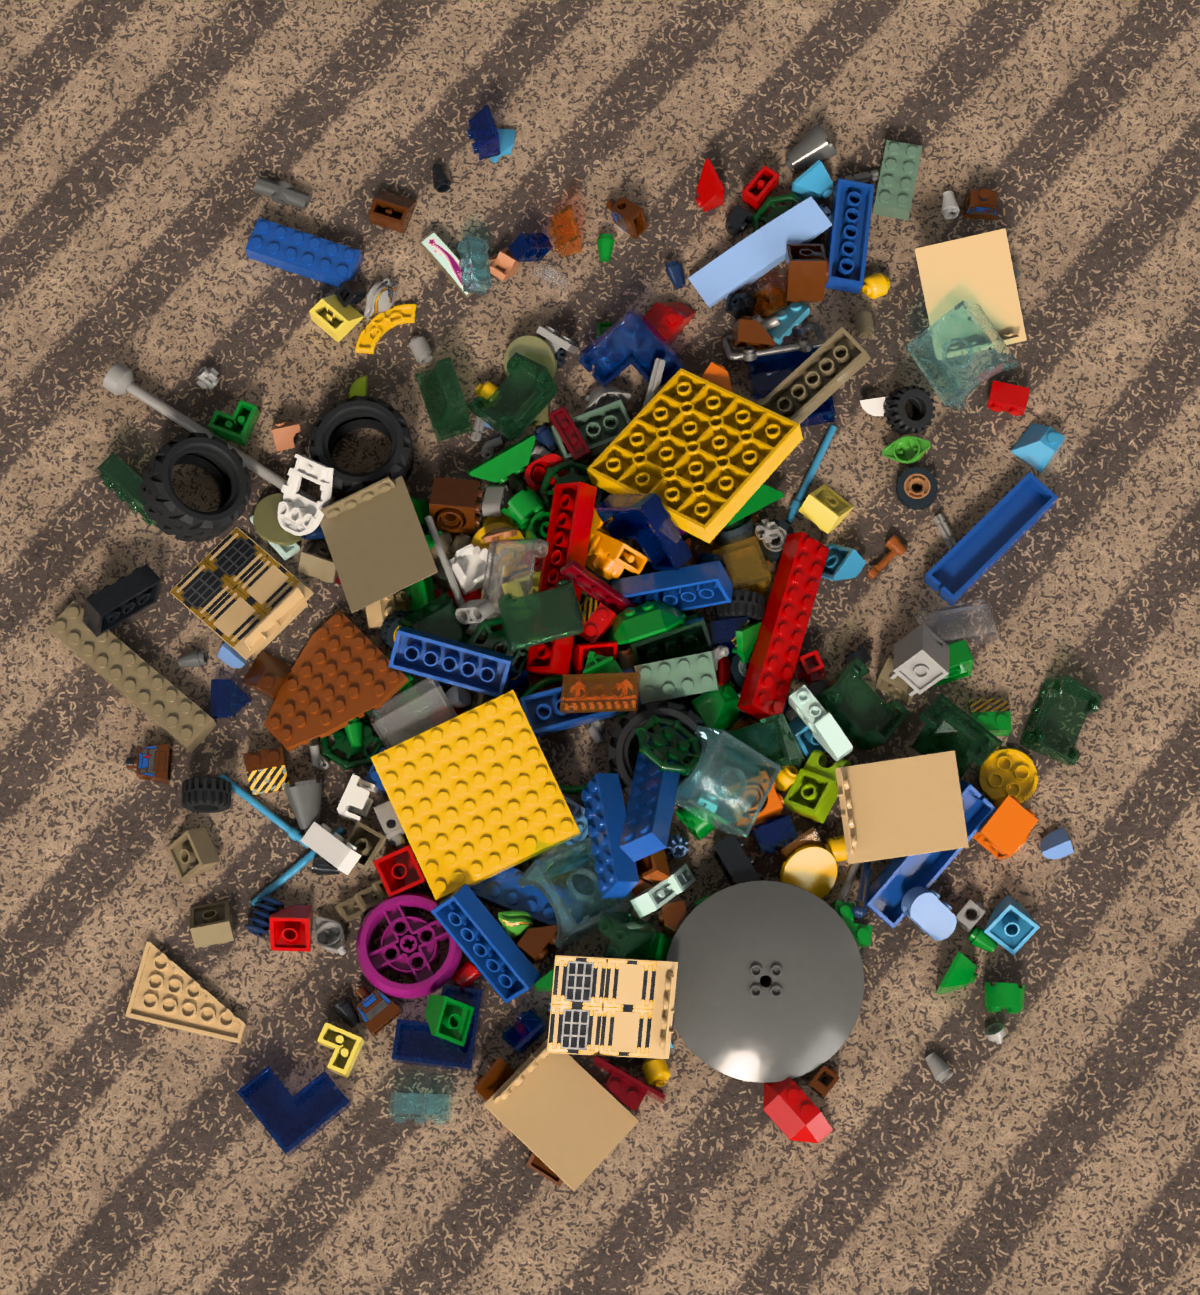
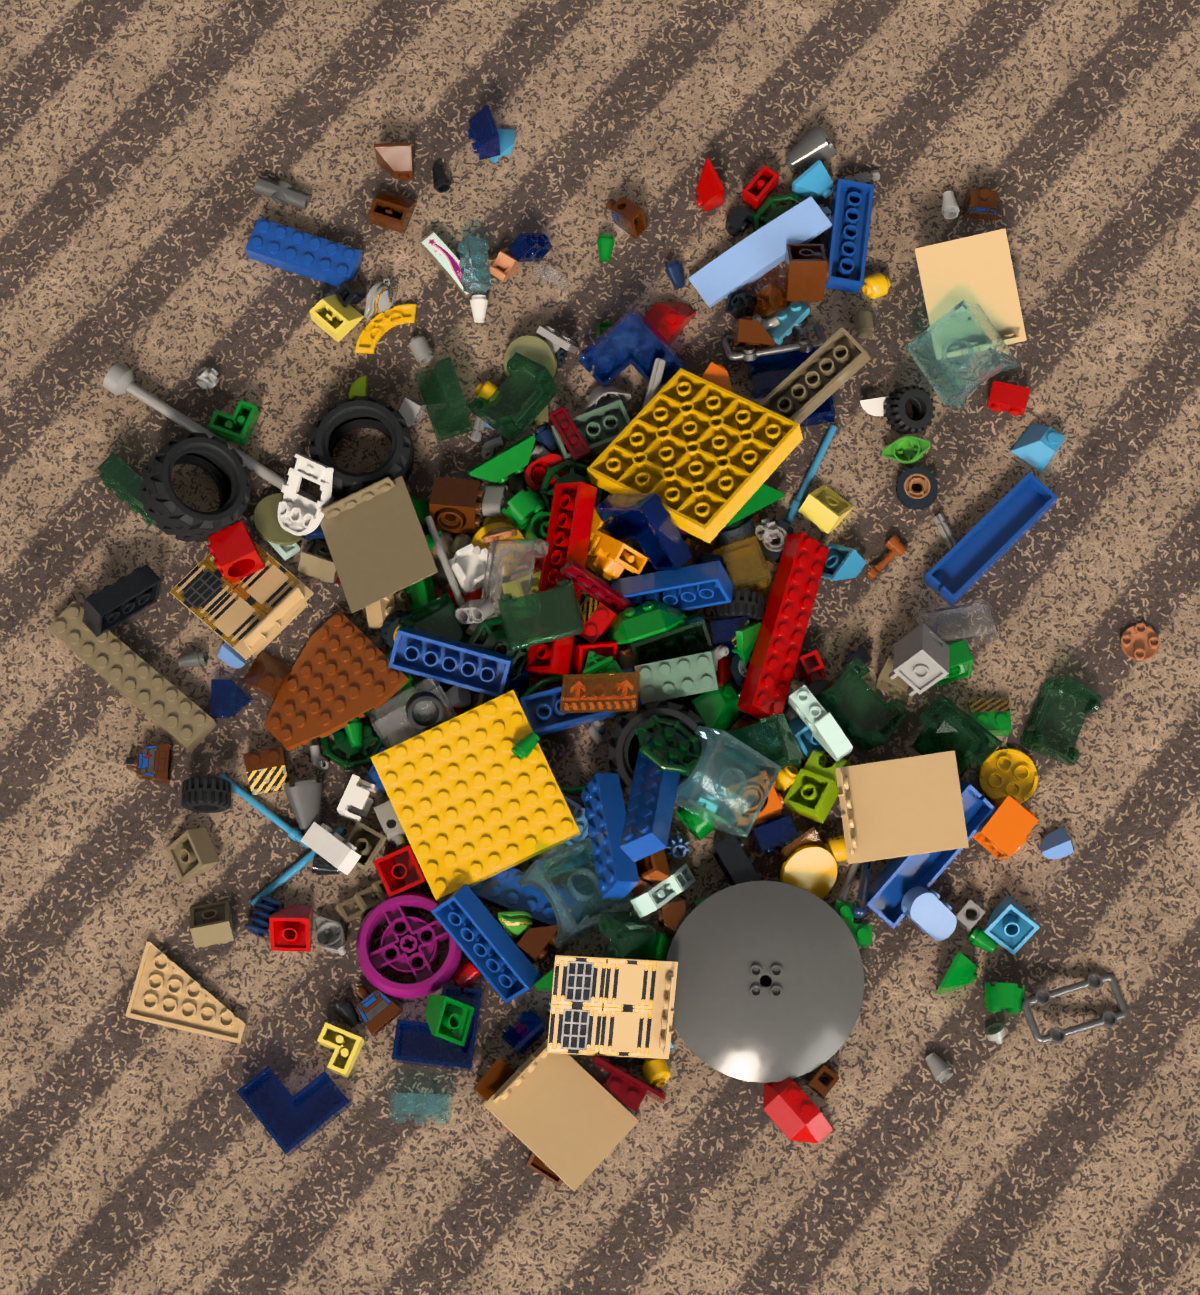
(235, 552): none -> red brick
(284, 434): nougat brick -> none
(396, 159): none -> slope
(412, 410): none -> light grey brick
(422, 696): none -> black tyre
(479, 307): none -> white cone
(524, 746): none -> green cone
(566, 233): clear orange slope -> none
(897, 180): sand green brick -> none
(1057, 1034): none -> flat silver bar
(1139, 642): none -> nougat dish

